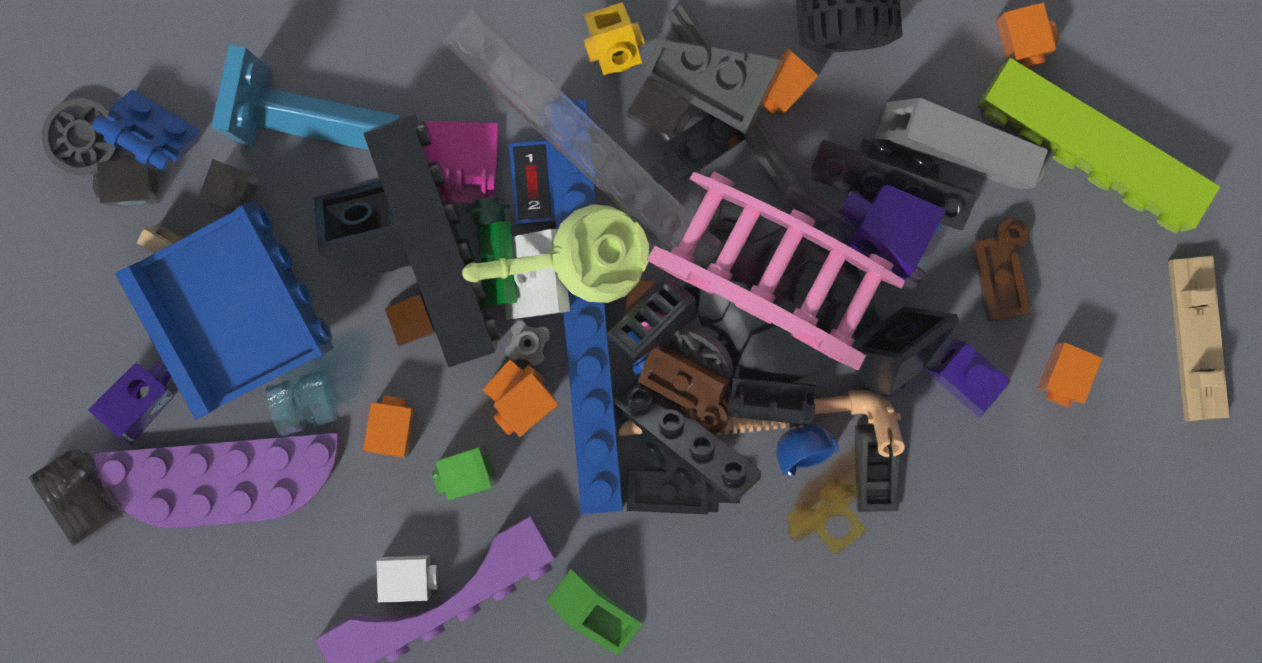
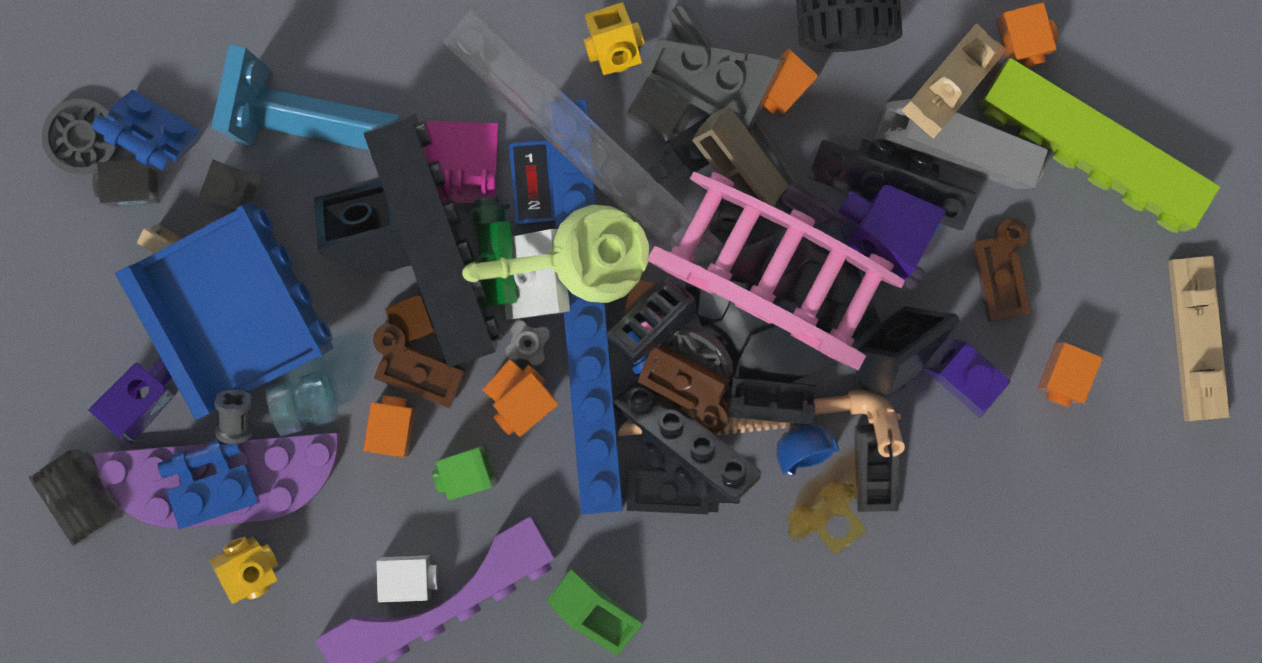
(213, 495): none -> blue plate
(233, 416): none -> dark grey bush
(245, 569): none -> yellow brick
(414, 369): none -> reddish brown hinge
(739, 157): none -> dark tan piece
(953, 81): none -> tan hinge

